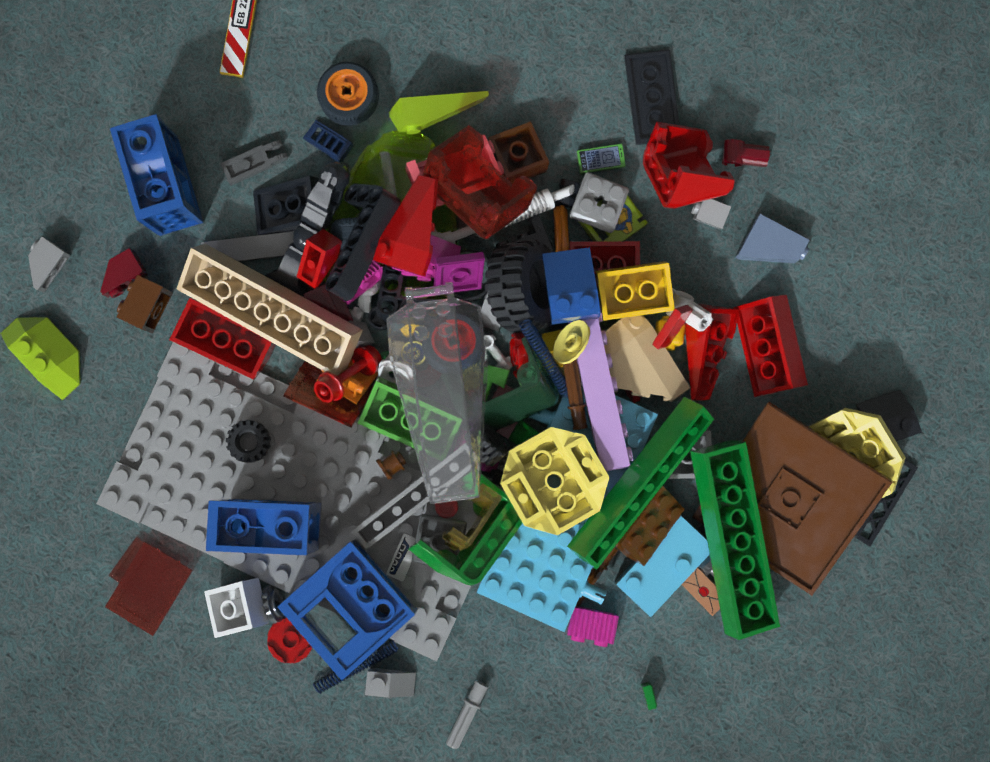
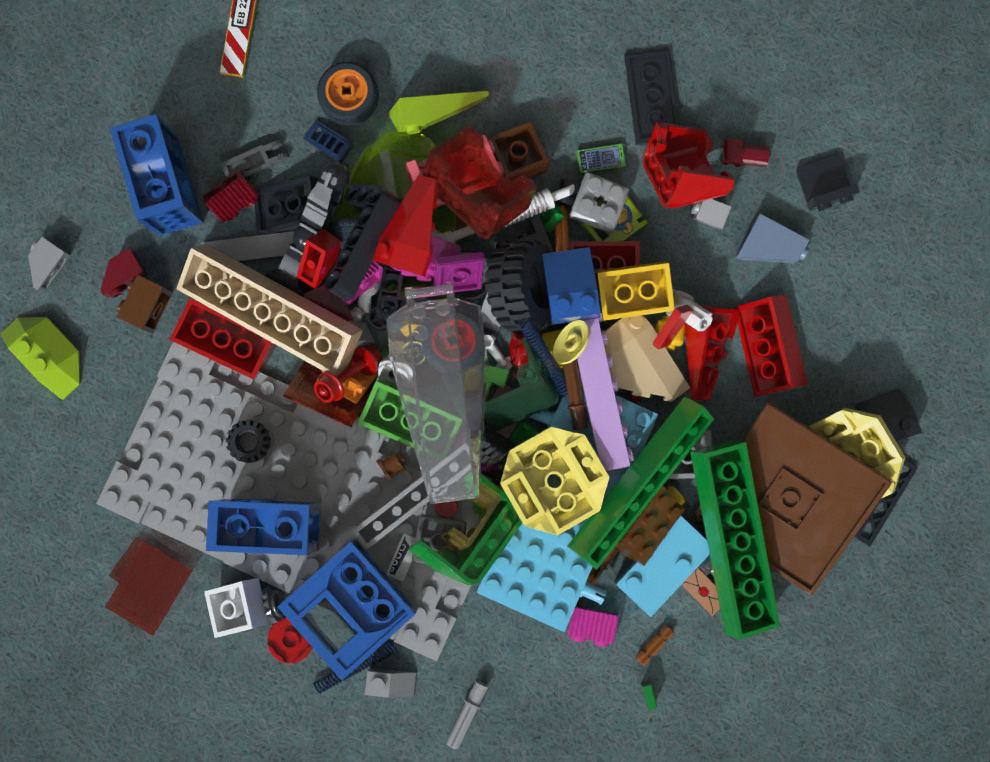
(231, 196): none -> dark red brick
(551, 217): none -> green tile
(655, 645): none -> dark orange axle
(676, 494): none -> yellow tile
(825, 183): none -> black bracket

